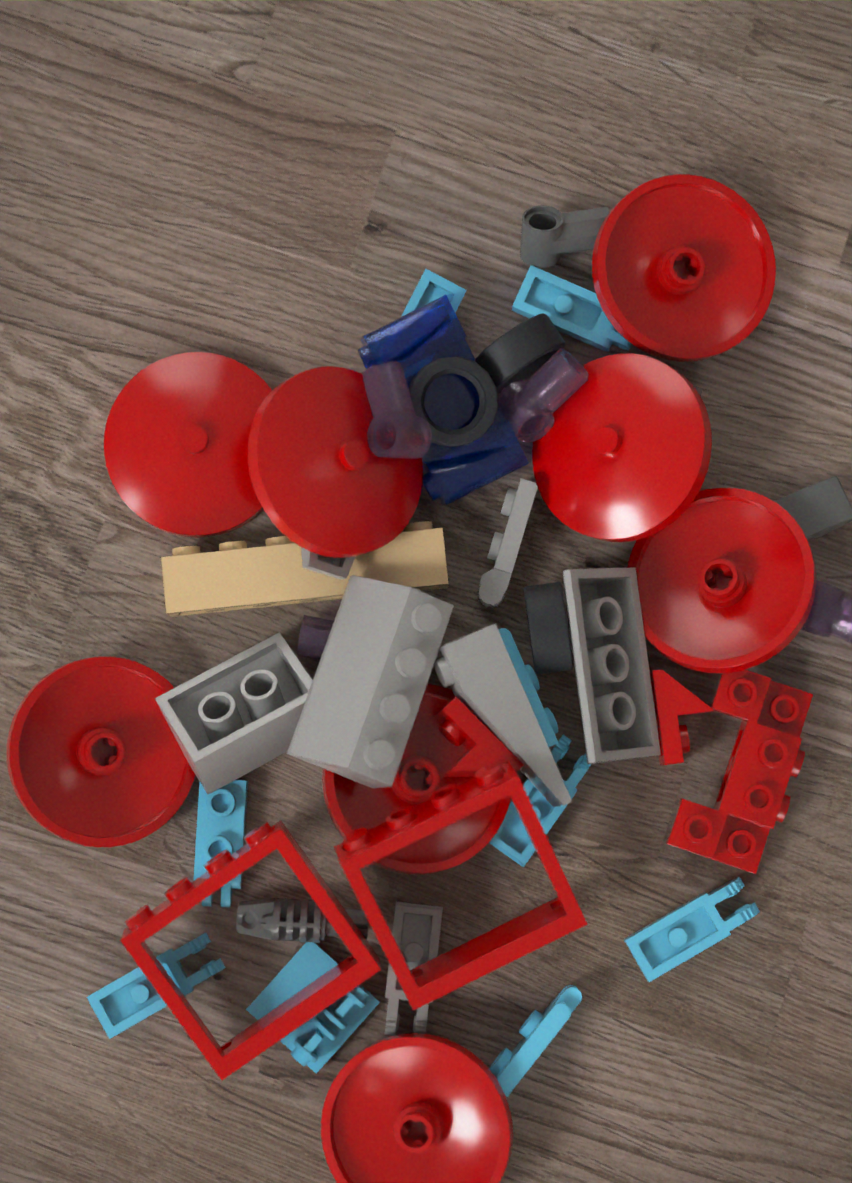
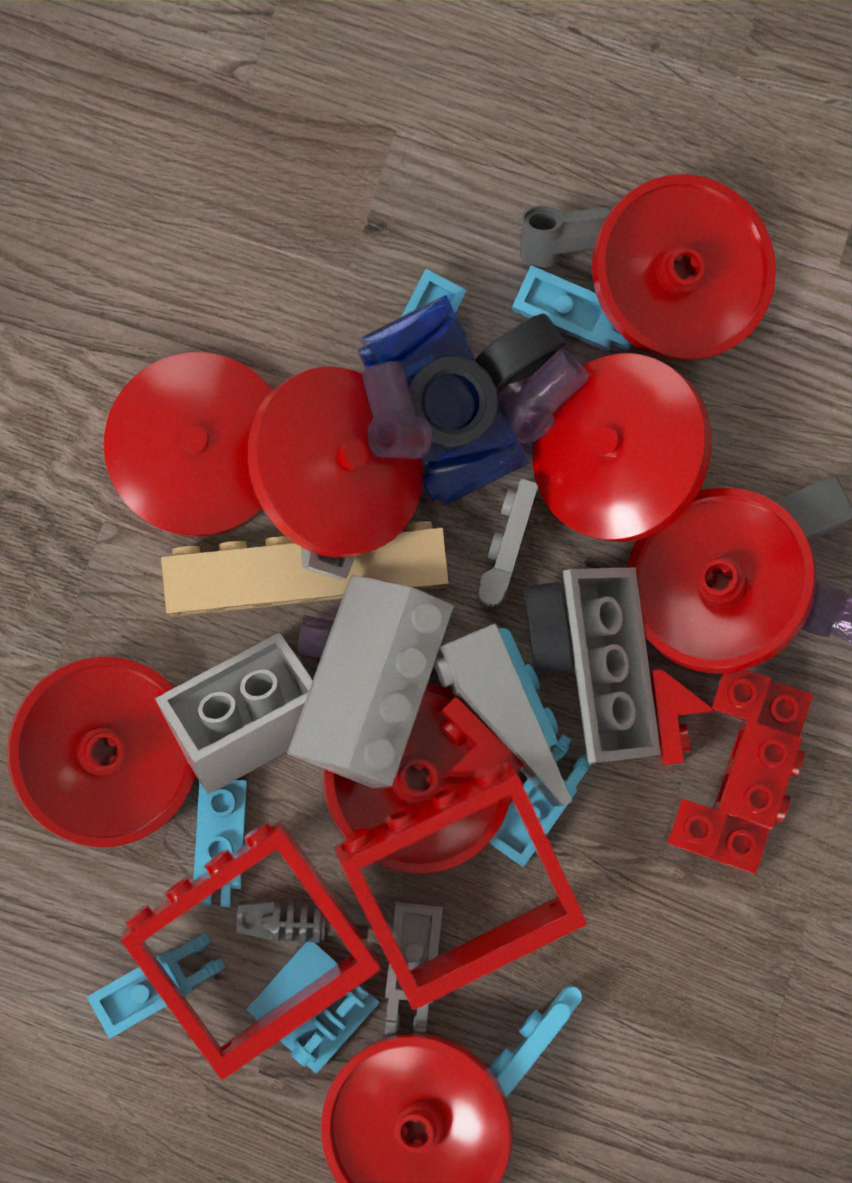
(687, 931): medium azure hinge -> none

